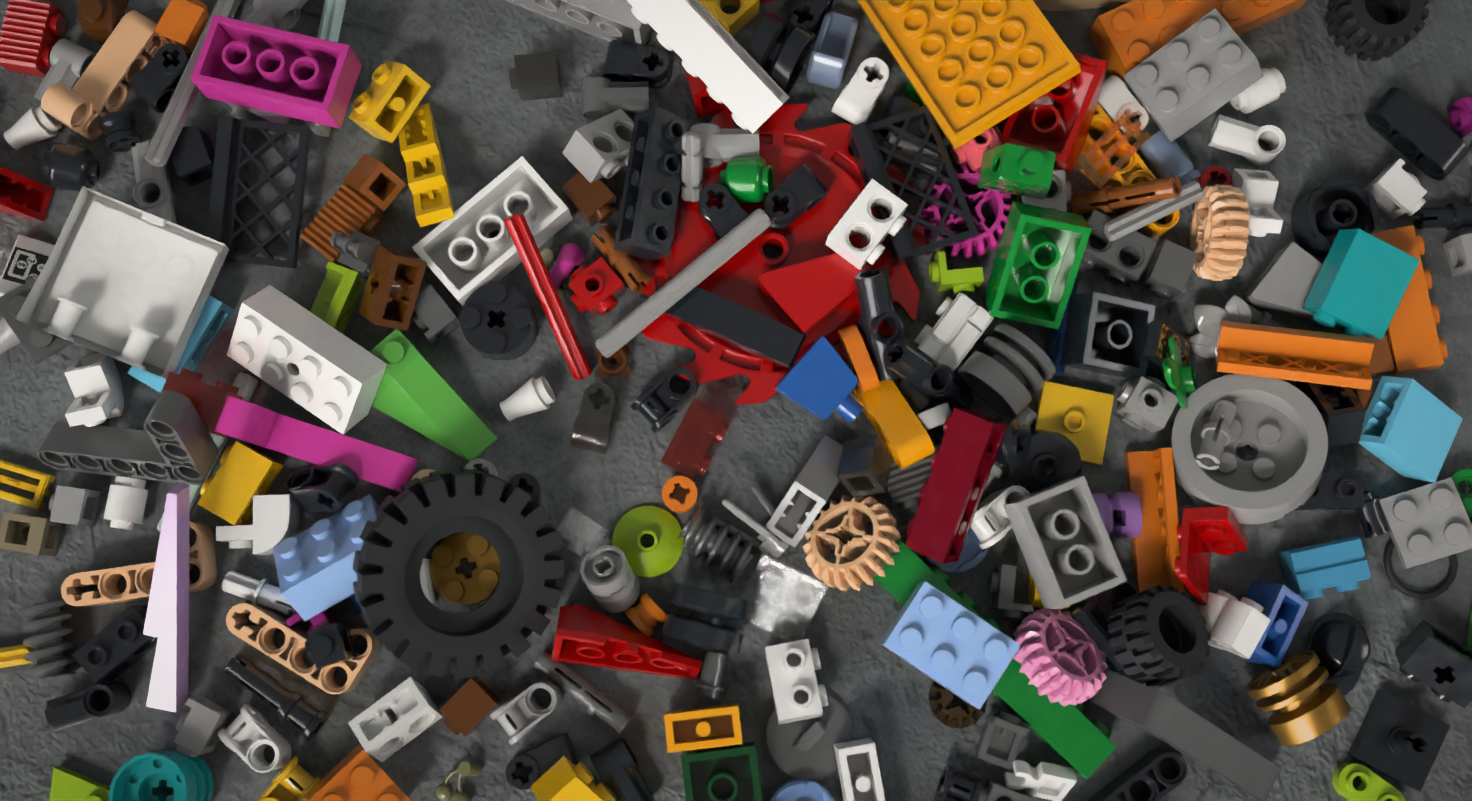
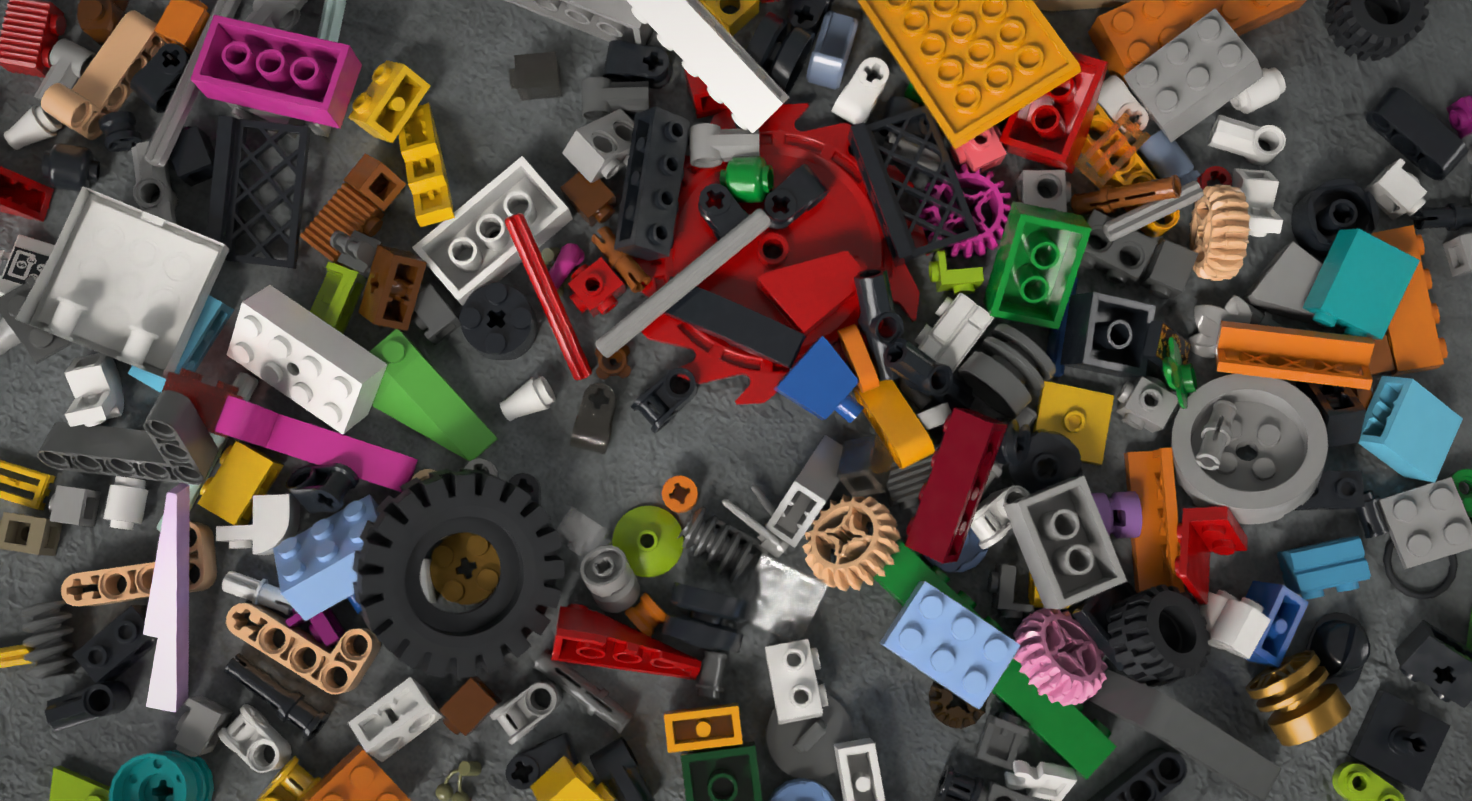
(330, 645): black brick -> none
(692, 166): light grey axle -> none
(694, 440): clear red brick -> none
(861, 221): white brick -> none
(1020, 171): green torso -> none

